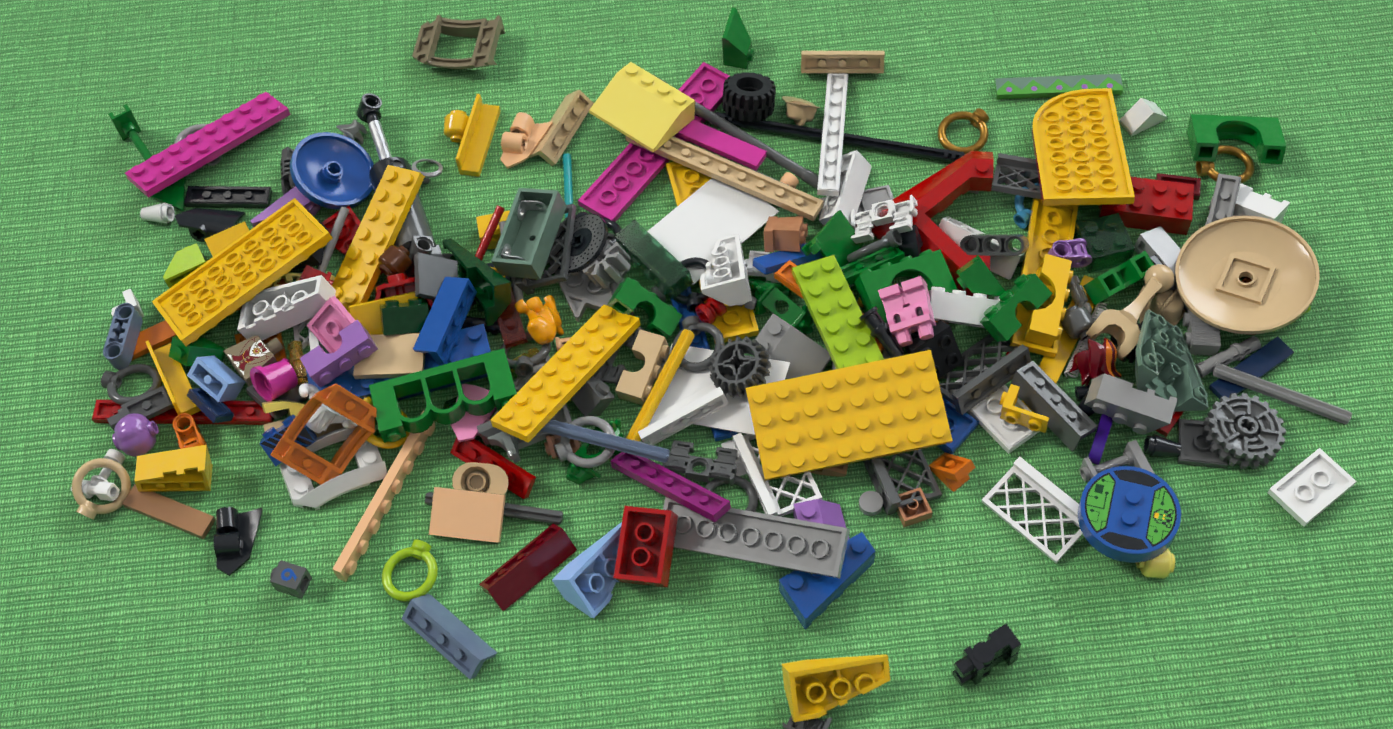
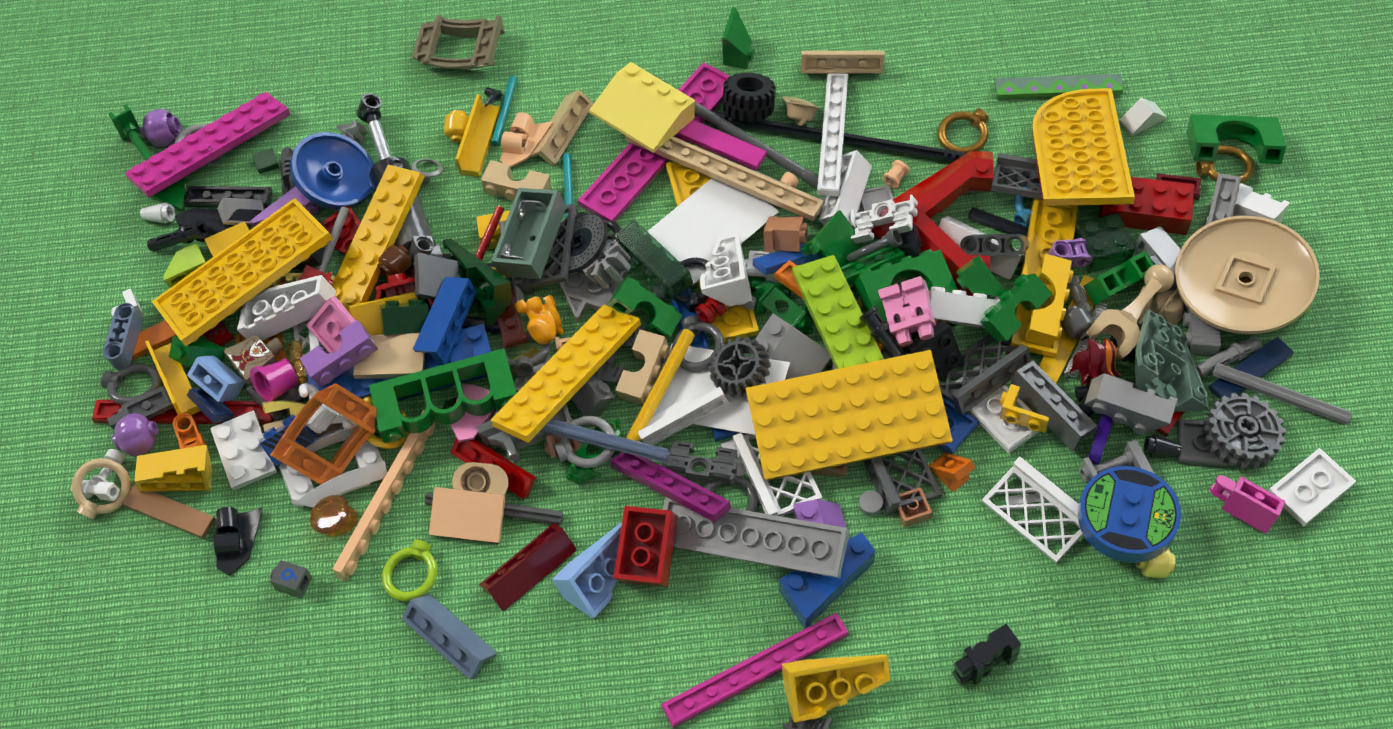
(159, 127): none -> medium lavender plant
(185, 234): none -> black pin
(219, 335): none -> red tile
(239, 210): none -> light grey slope
(241, 452): none -> white plate
(265, 160): none -> dark green tile
(333, 516): none -> clear orange piece
(494, 95): none -> black bar
(498, 181): none -> tan arch
(504, 111): none -> teal bar
(754, 670): none -> dark pink tile
(896, 173): none -> light nougat bush
(997, 222): none -> black axle
(1018, 499): none -> white sticker
(1248, 502): none -> dark pink brick

